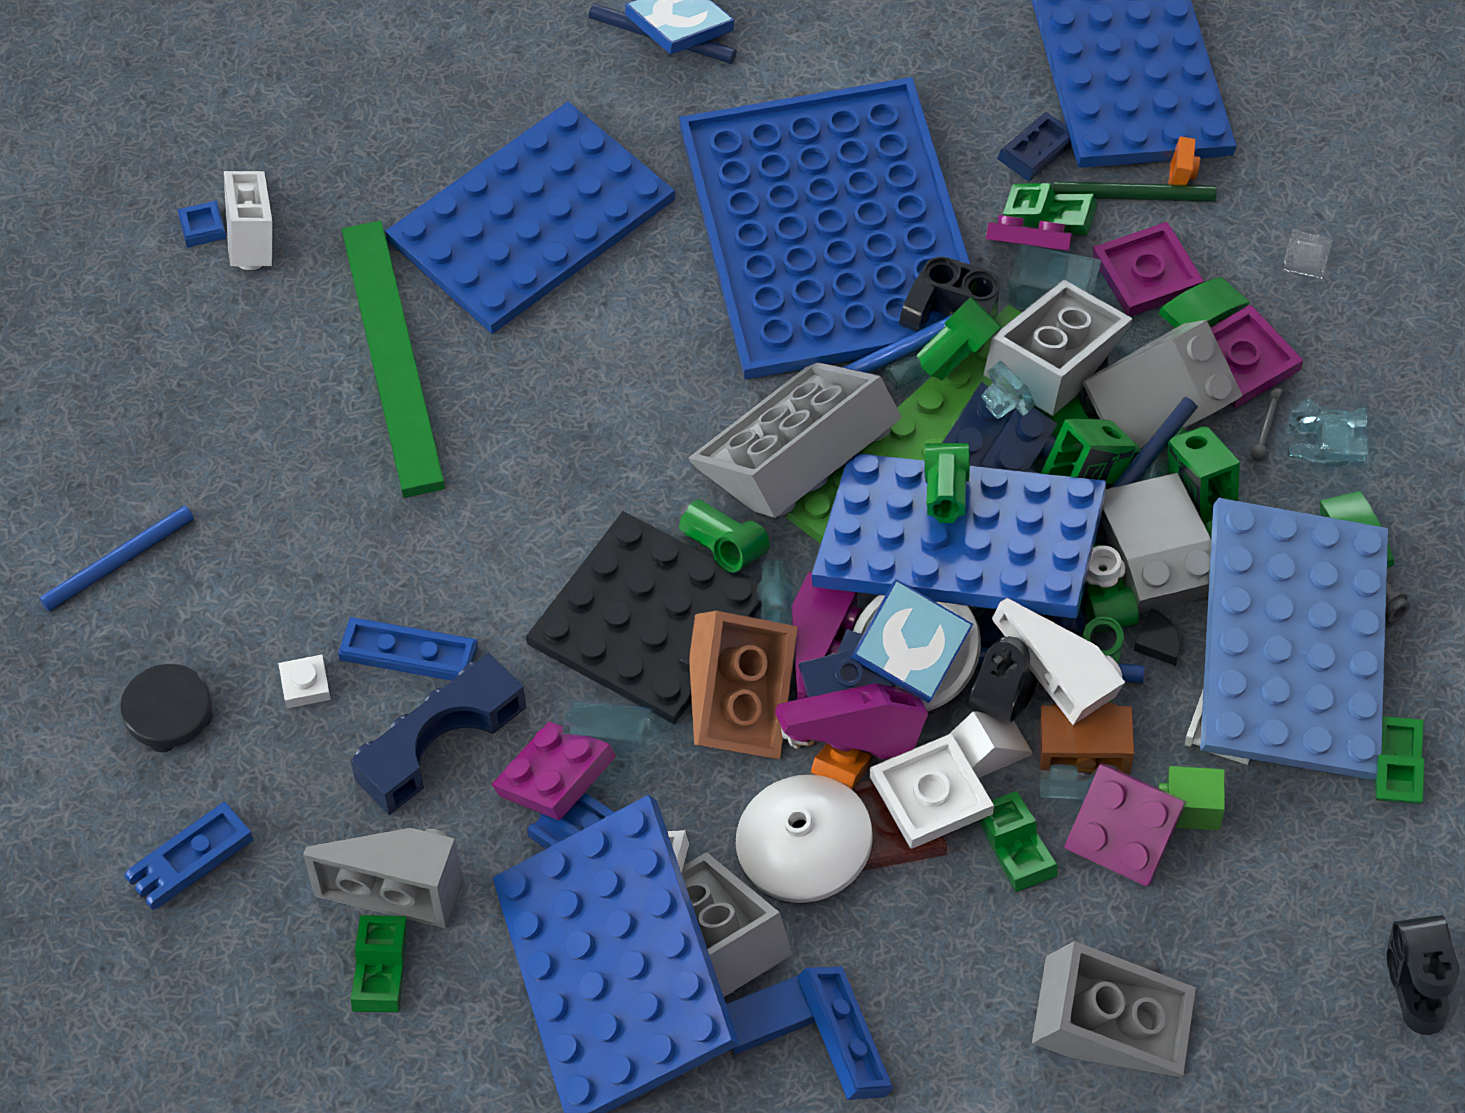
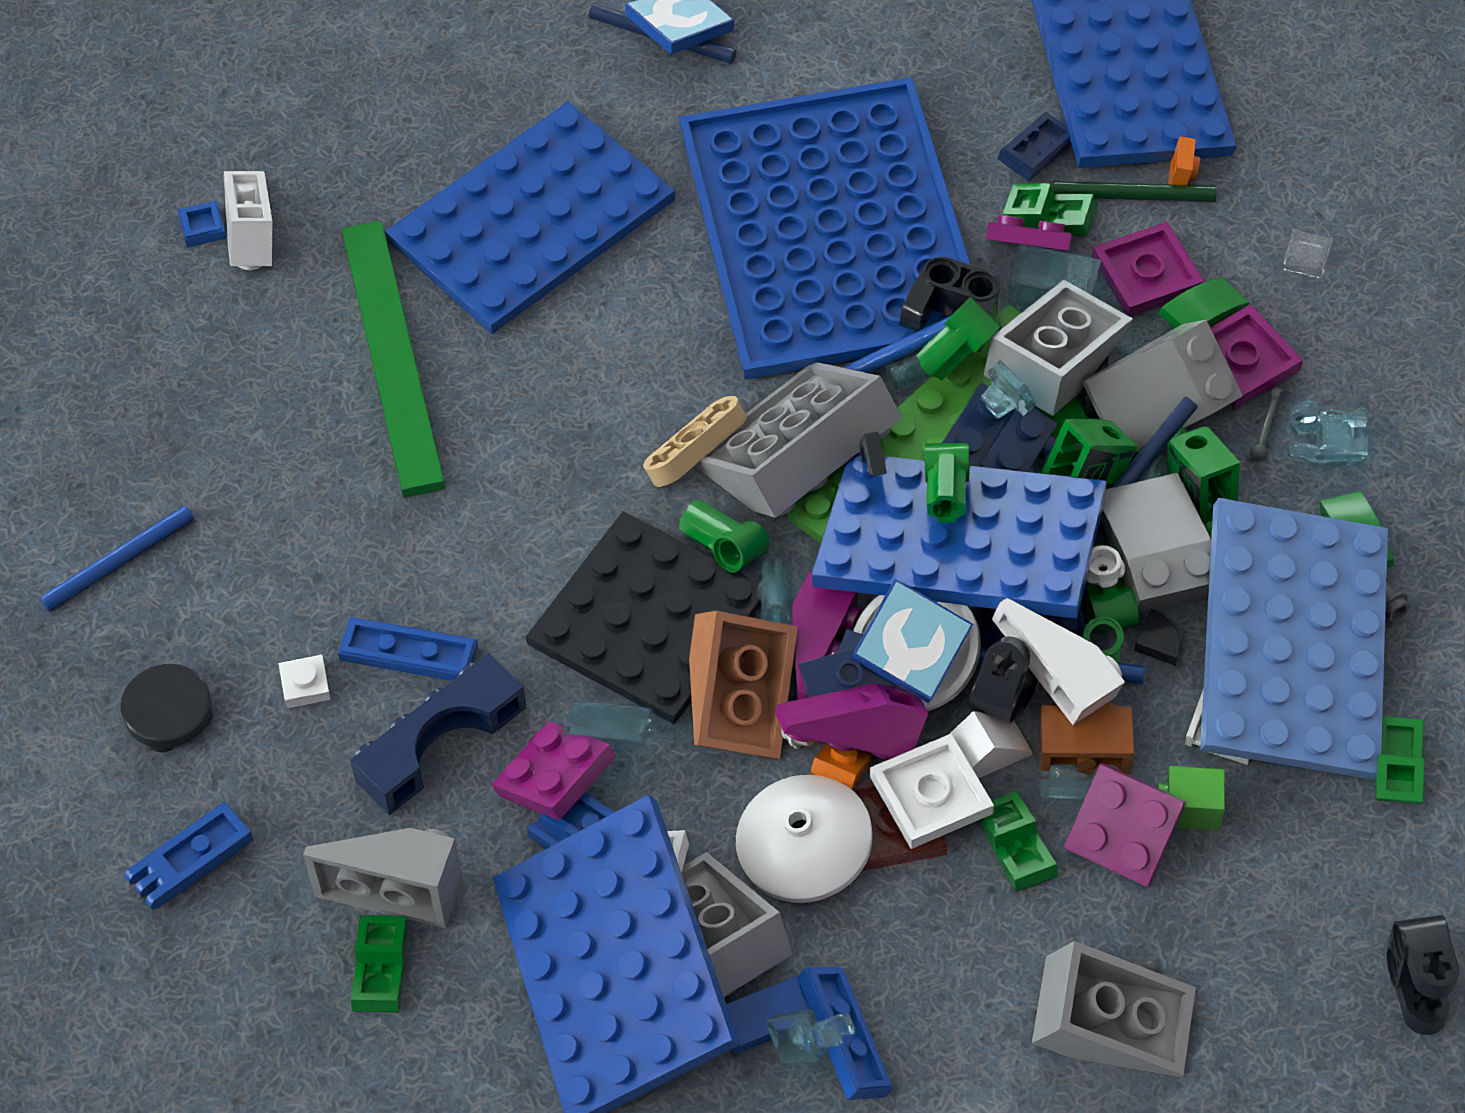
(695, 441): none -> tan beam
(803, 1039): none -> clear light blue plate
(872, 454): none -> black tile

